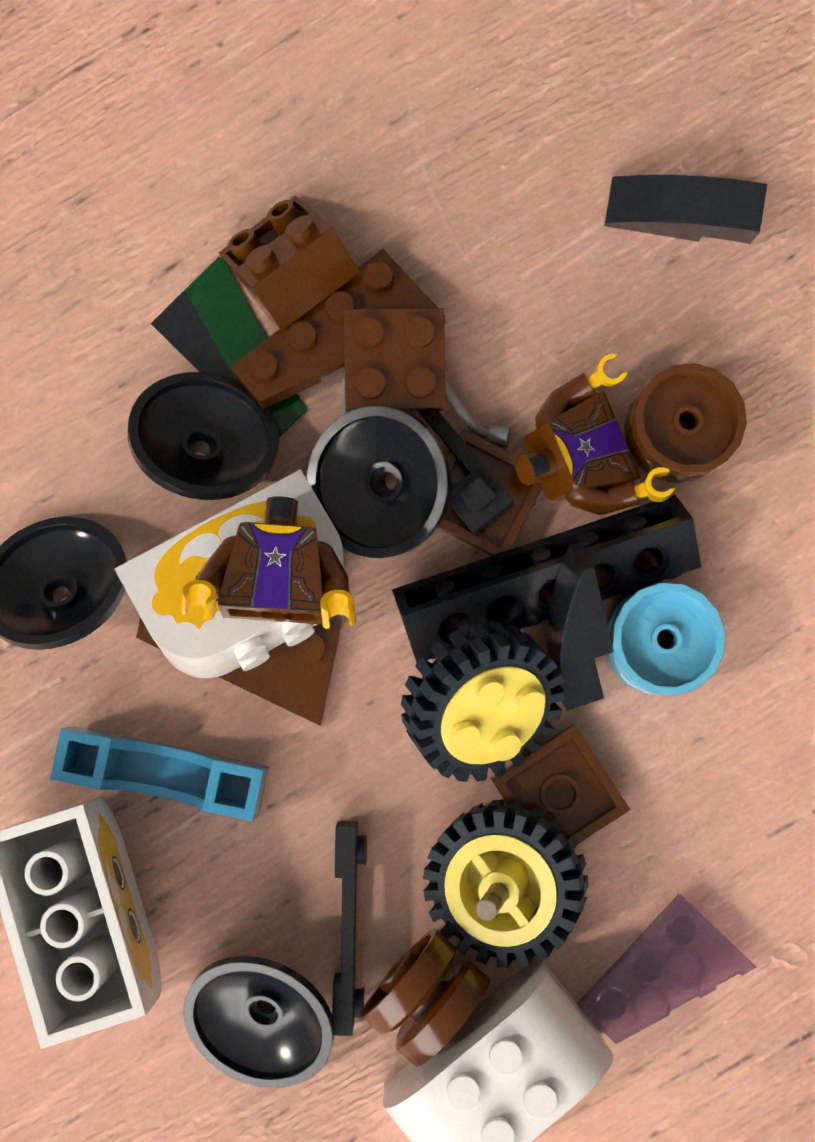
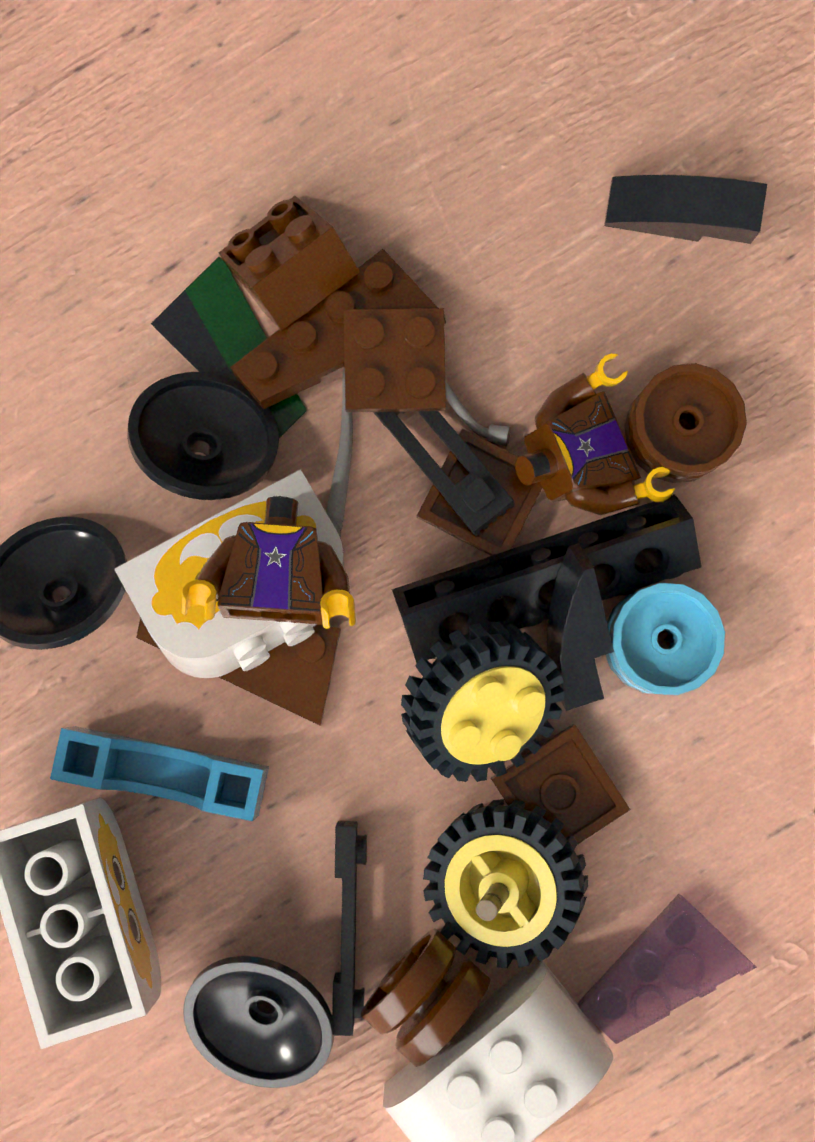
(350, 476): black dish -> none

